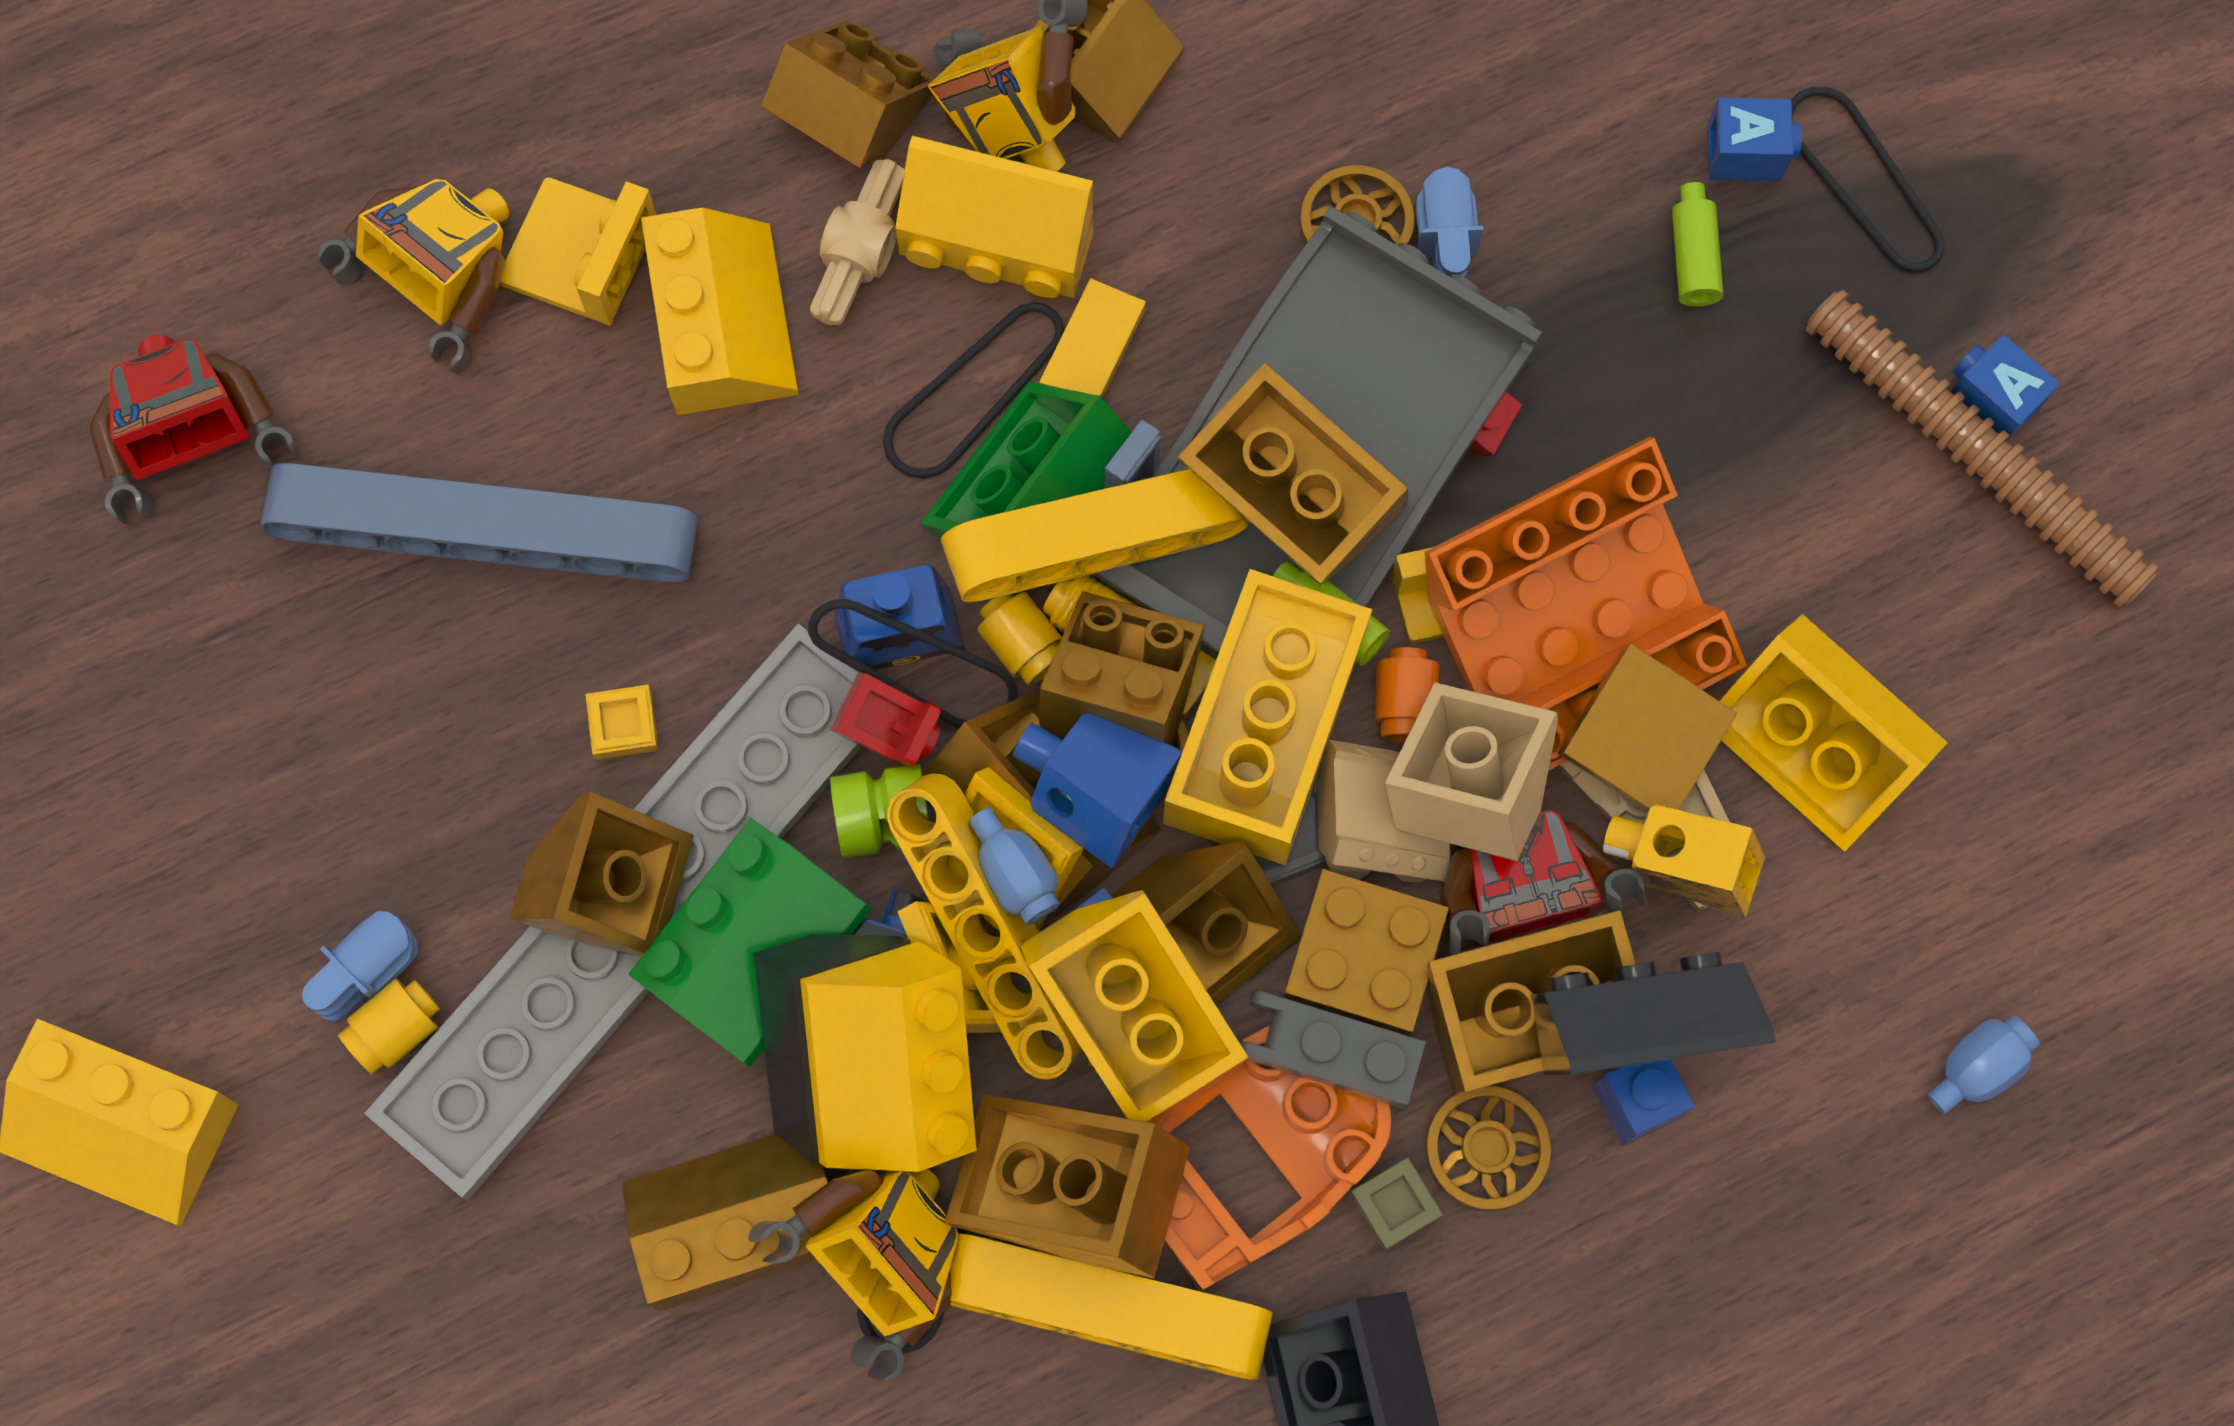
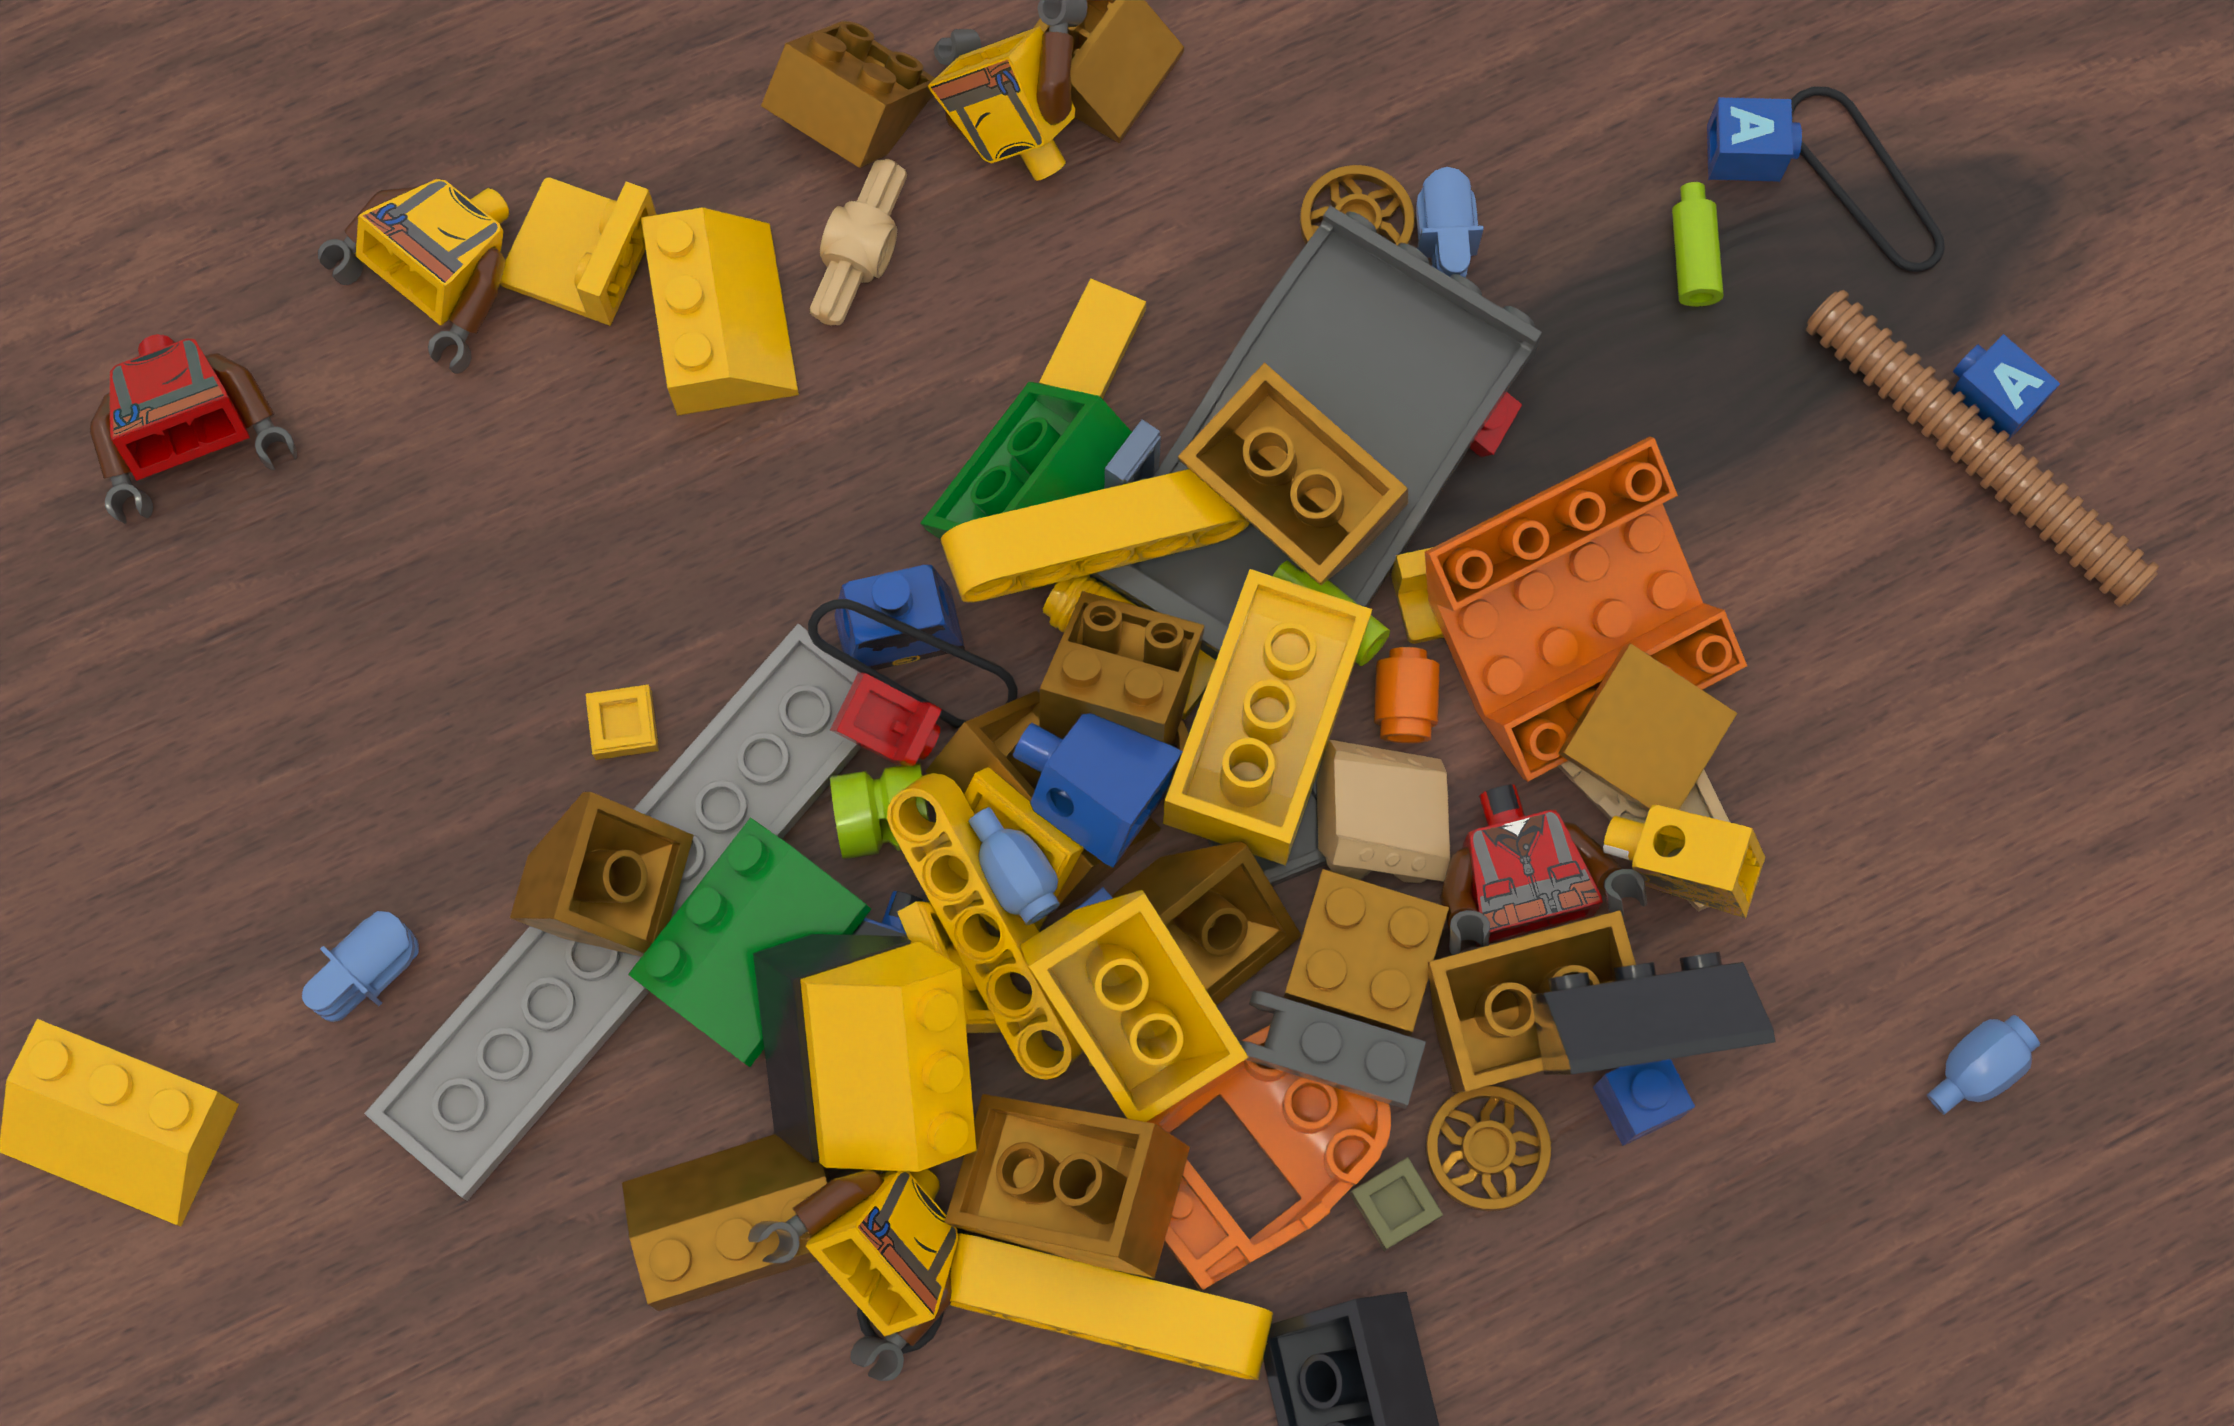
(390, 1025): yellow brick -> none
(479, 522): sand blue beam -> none
(952, 369): black piece -> none
(994, 218): yellow slope -> none
(1019, 636): yellow brick -> none
(1473, 771): tan slope -> none
(1826, 732): yellow slope -> none

